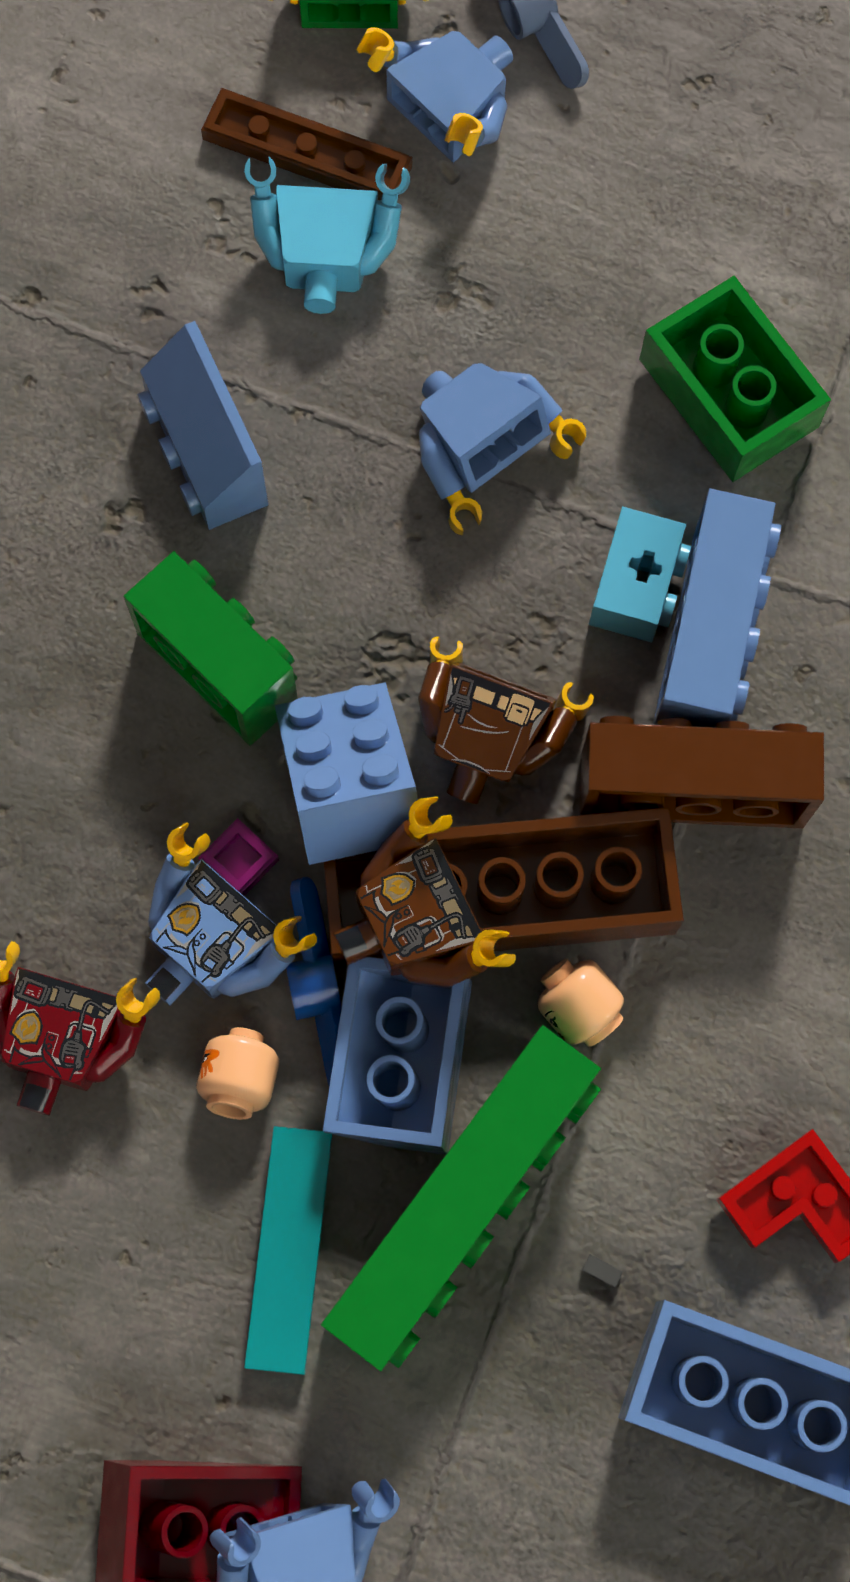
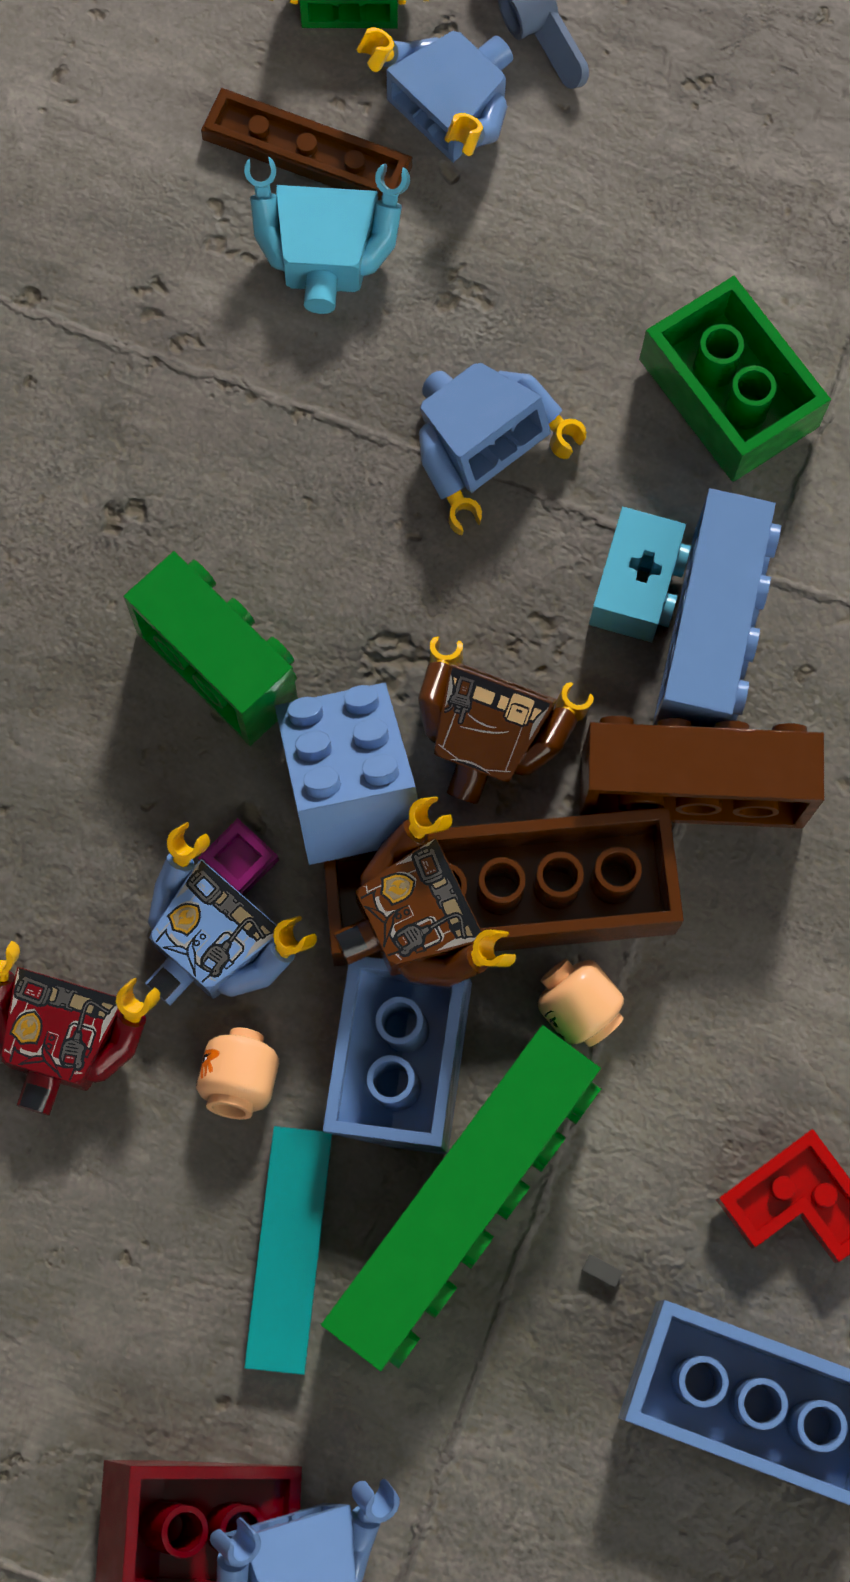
(202, 430): medium blue slope -> none
(314, 978): blue piece -> none

